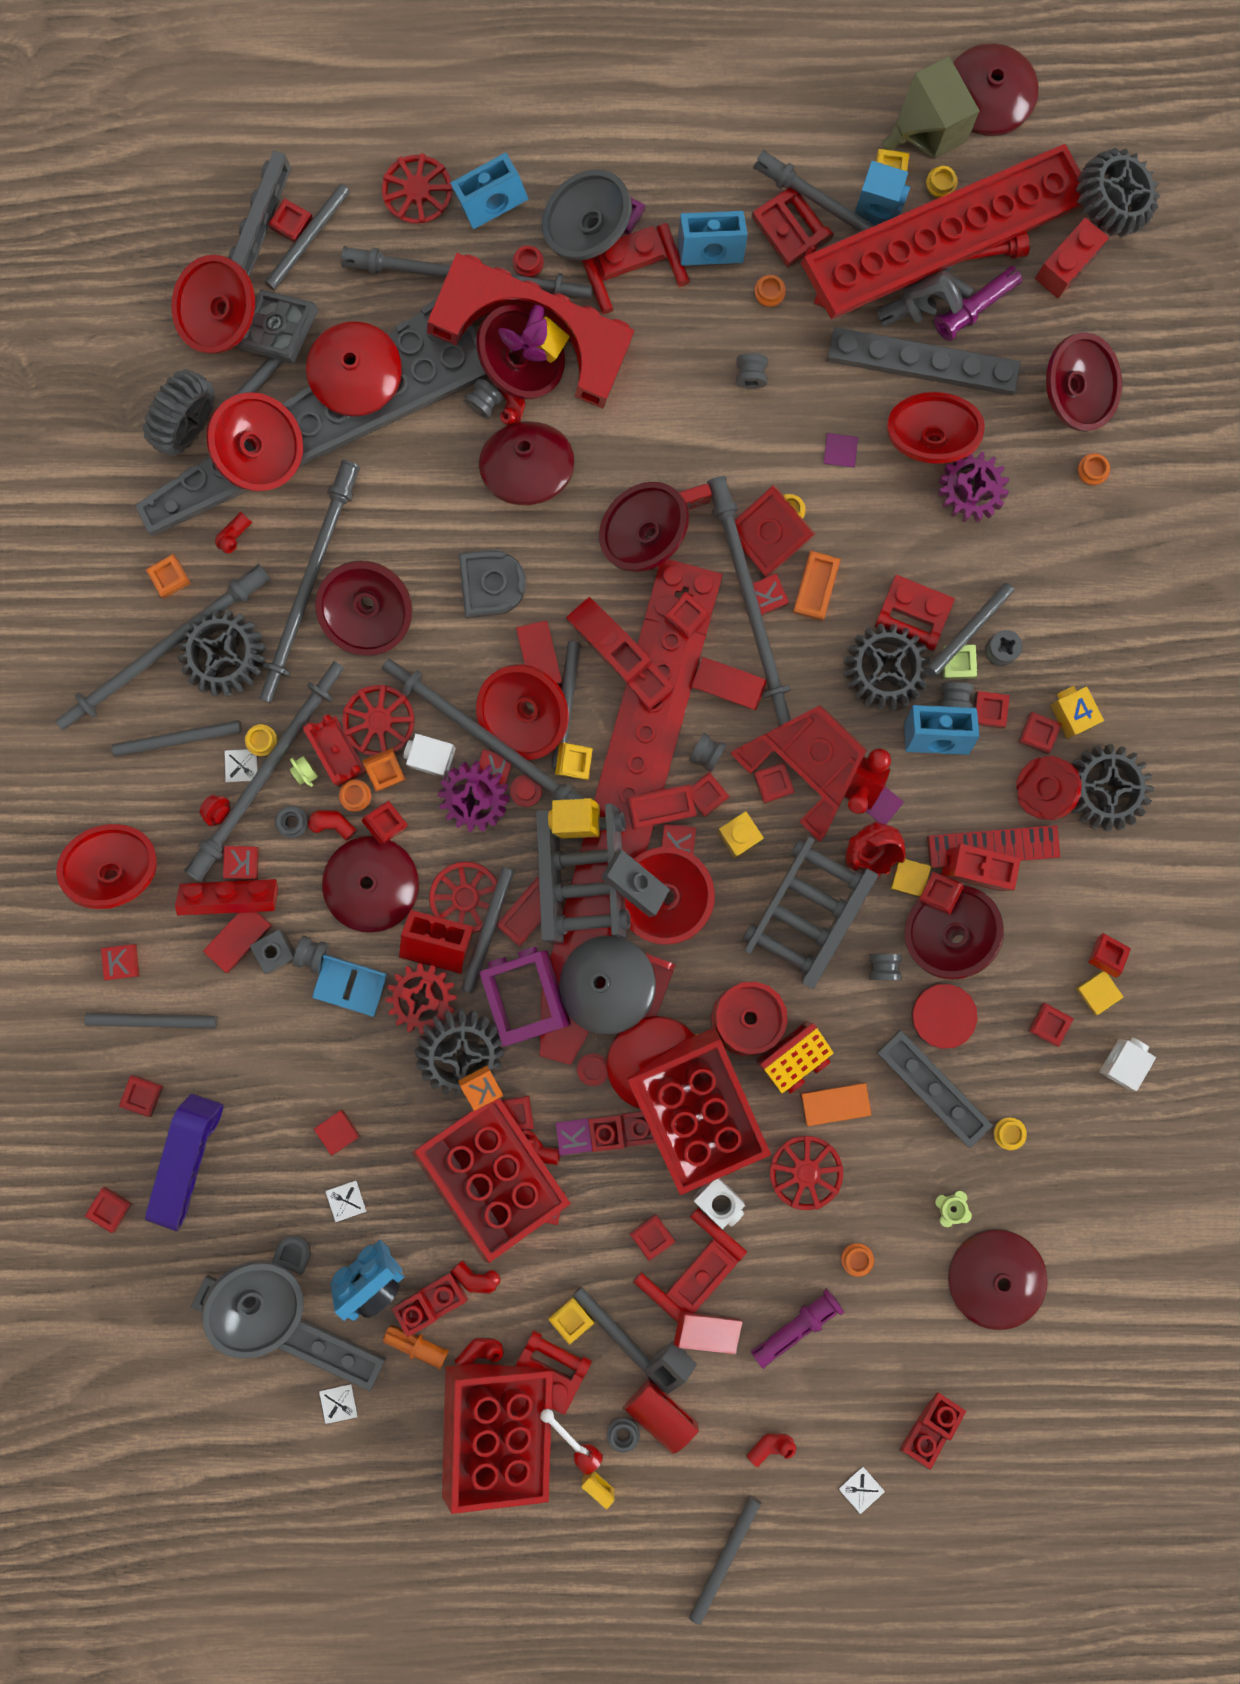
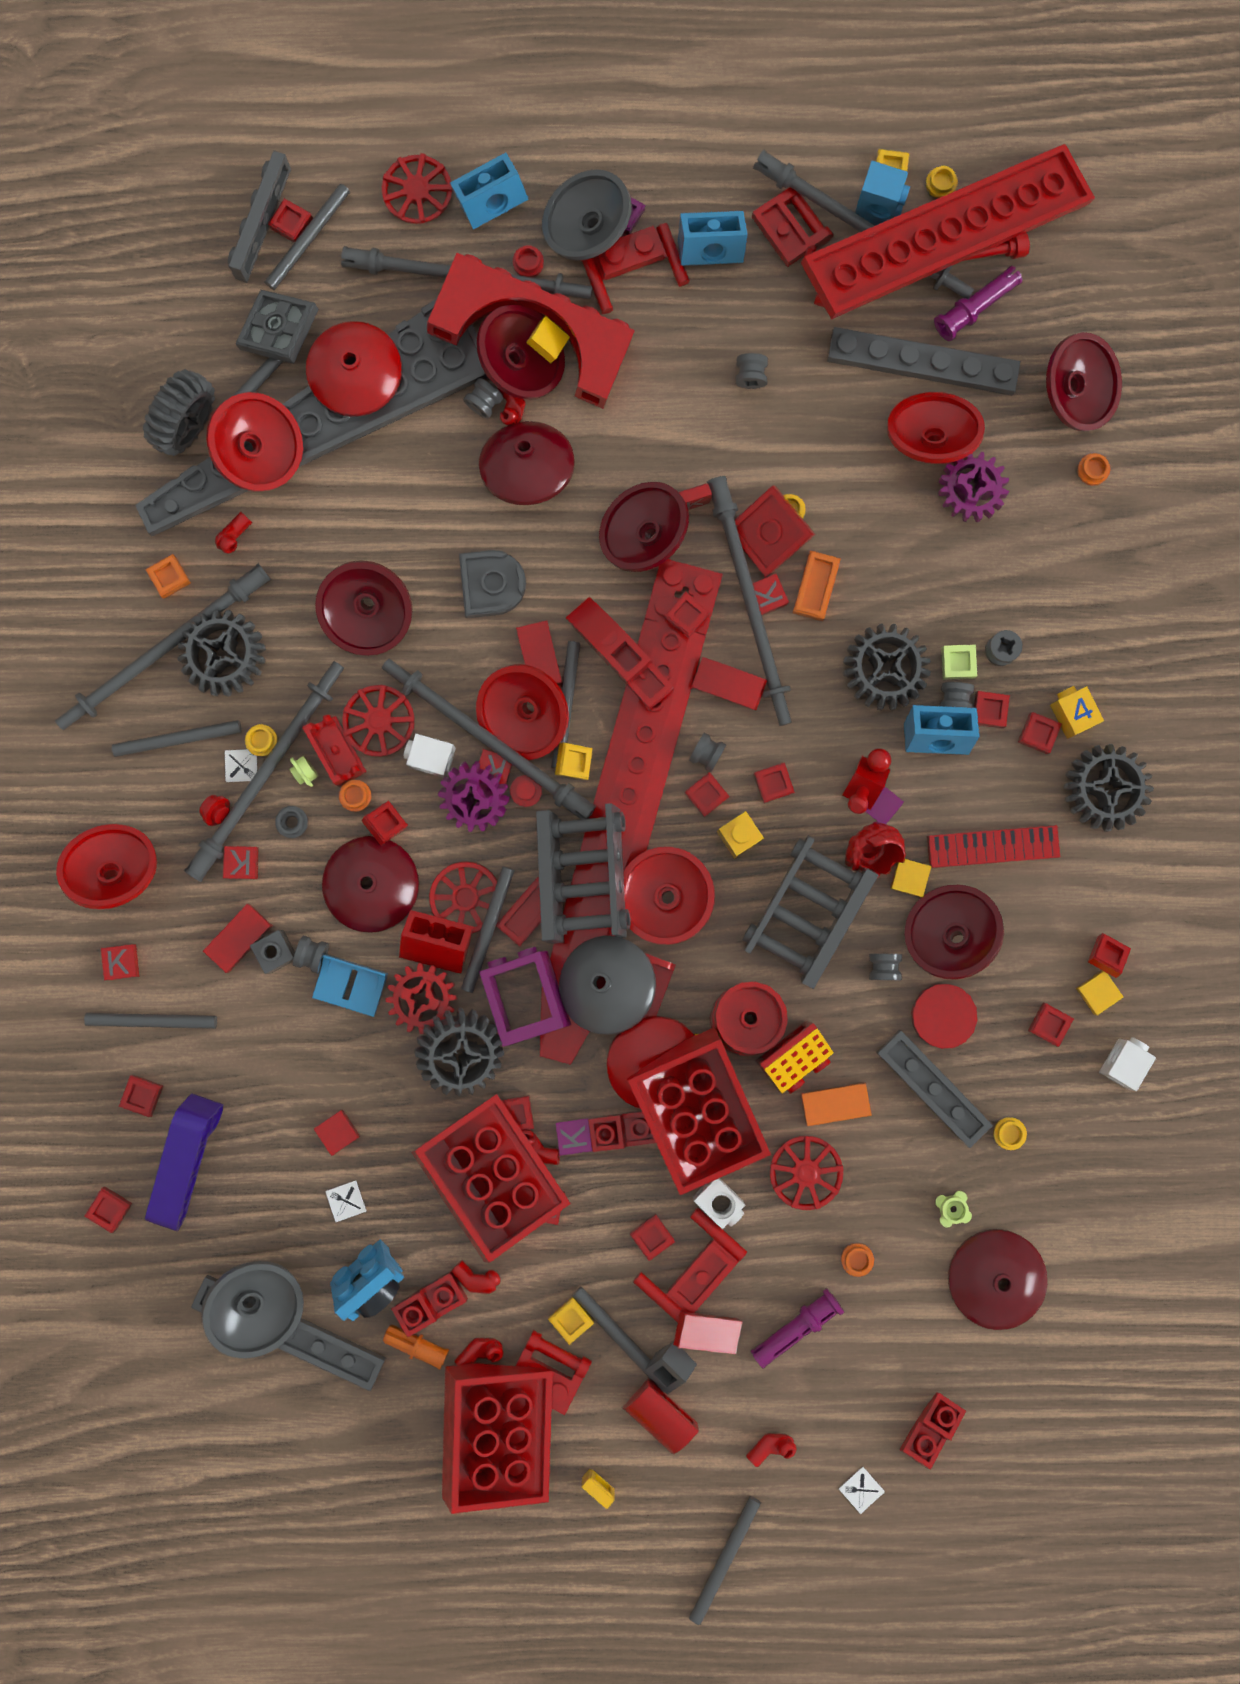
(200, 303): red dish -> none
(226, 897): red plate -> none
(293, 1253): dark grey tile -> none
(331, 819): red arm -> none
(338, 1404): white sticker -> none
(340, 494): dark grey bar -> none
(384, 769): orange tile -> none
(480, 1088): orange tile -> none
(533, 335): magenta plant -> none
(575, 818): yellow brick -> none
(586, 1456): hinge -> none
(592, 1069): red plate -> none
(627, 1444): dark grey plate -> none
(635, 883): dark grey plate -> none
(661, 806): red tile -> none
(679, 837): red tile -> none
(770, 291): orange plate -> none
(819, 753): red wing -> none
(840, 450): magenta sticker -> none
(917, 298): dark grey piece -> none
(917, 603): red plate -> none
(935, 111): olive piece -> none
(941, 893): red tile -> none
(969, 630): dark grey bar -> none
(982, 868): red hinge -> none
(1002, 103): dark red dish -> none
(1048, 788): red tile -> none
(1071, 258): red brick -> none
(1108, 199): dark grey gear -> none

